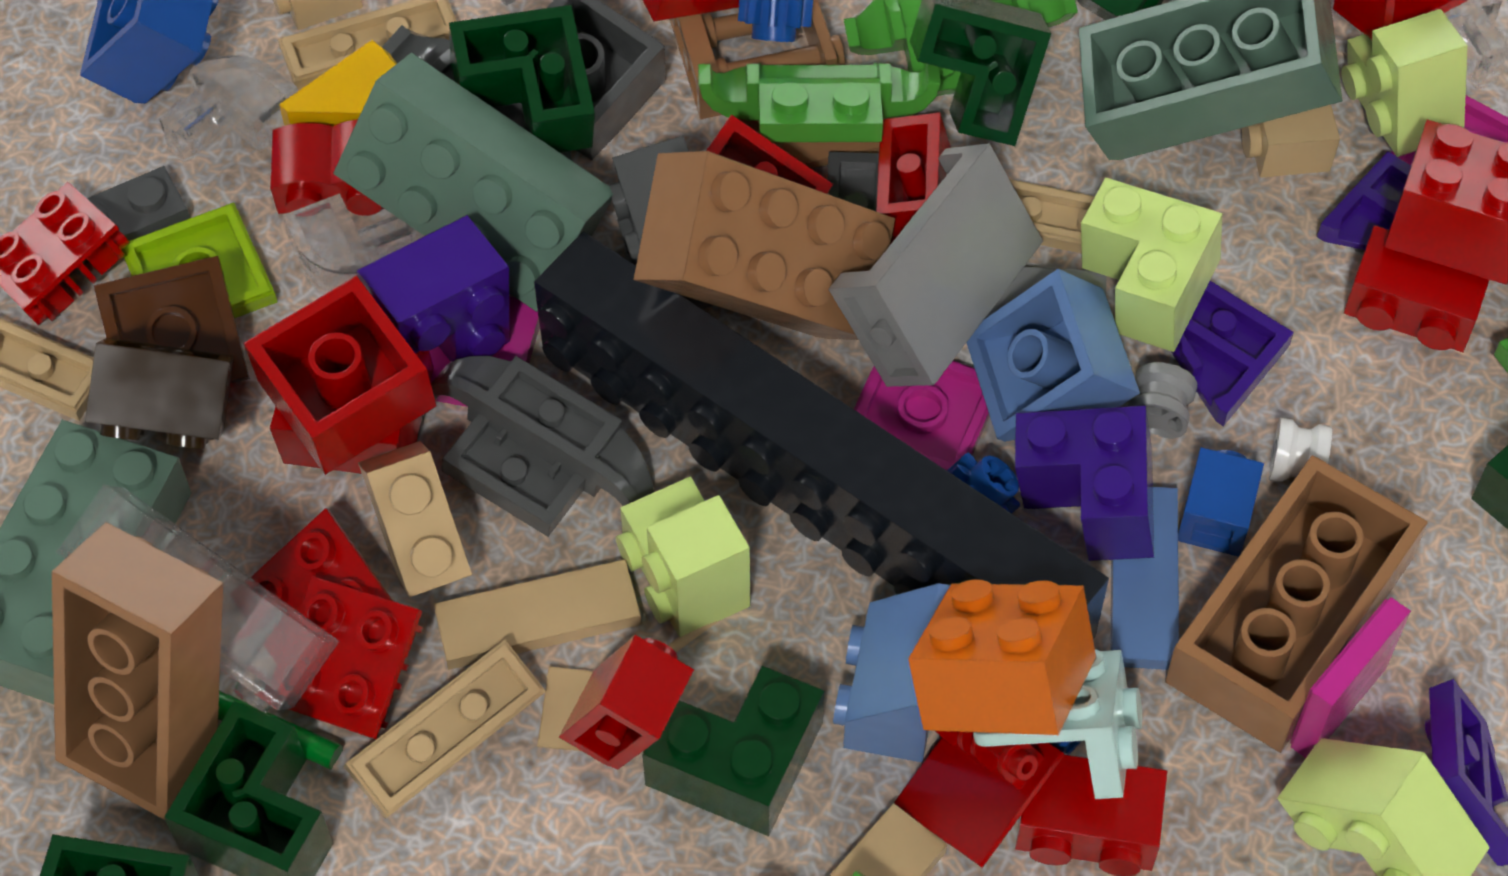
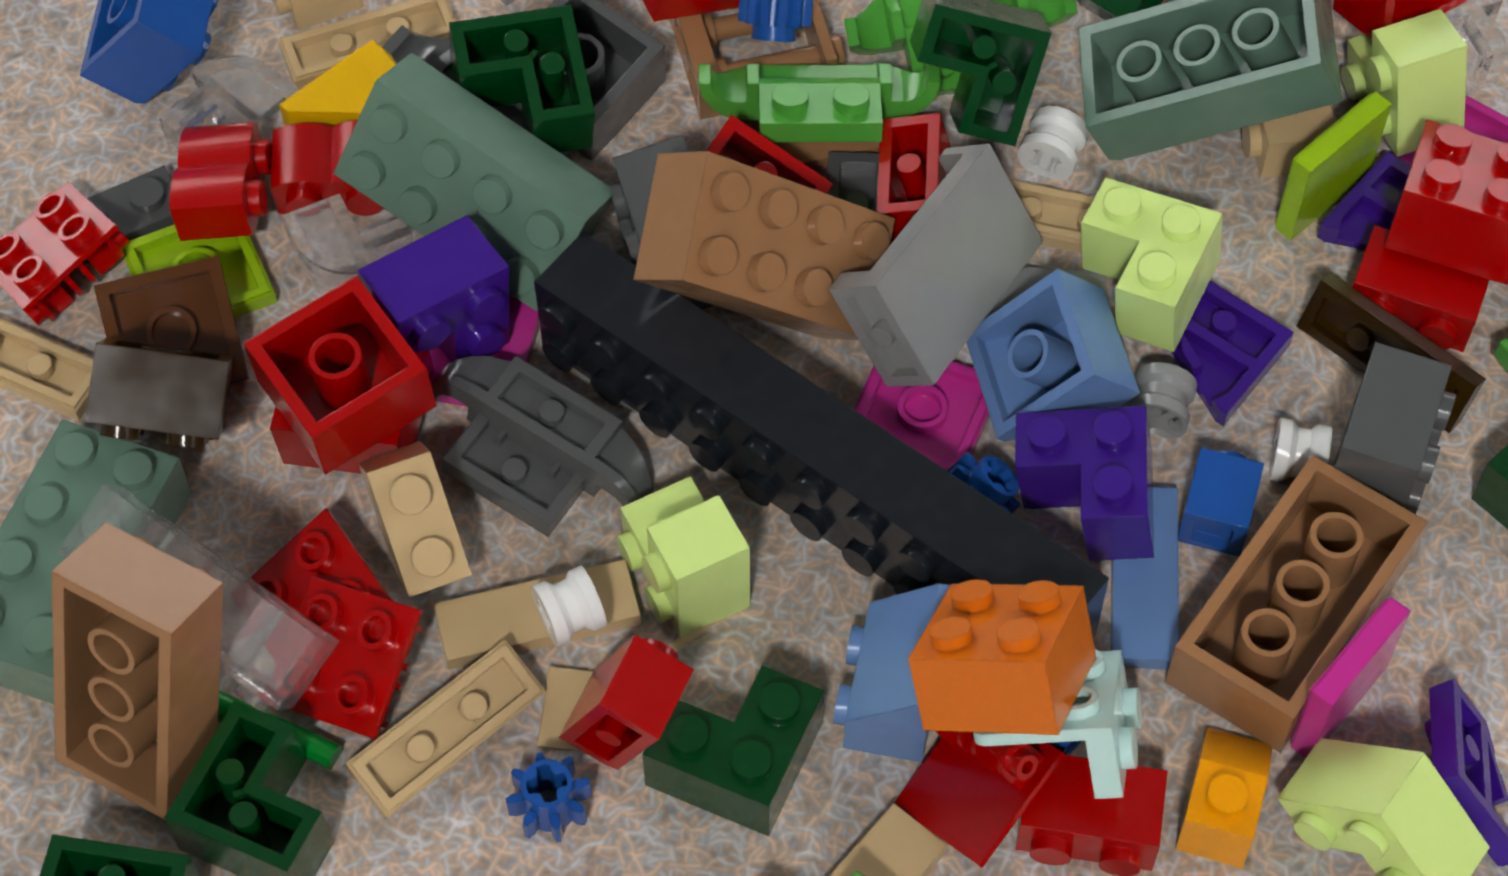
(220, 181): none -> red brick
(548, 815): none -> blue gear
(569, 606): none -> white wheel
(1053, 143): none -> white wheel
(1225, 798): none -> light orange slope
(1332, 165): none -> lime tile
(1353, 323): none -> dark brown tile
(1396, 424): none -> dark grey brick

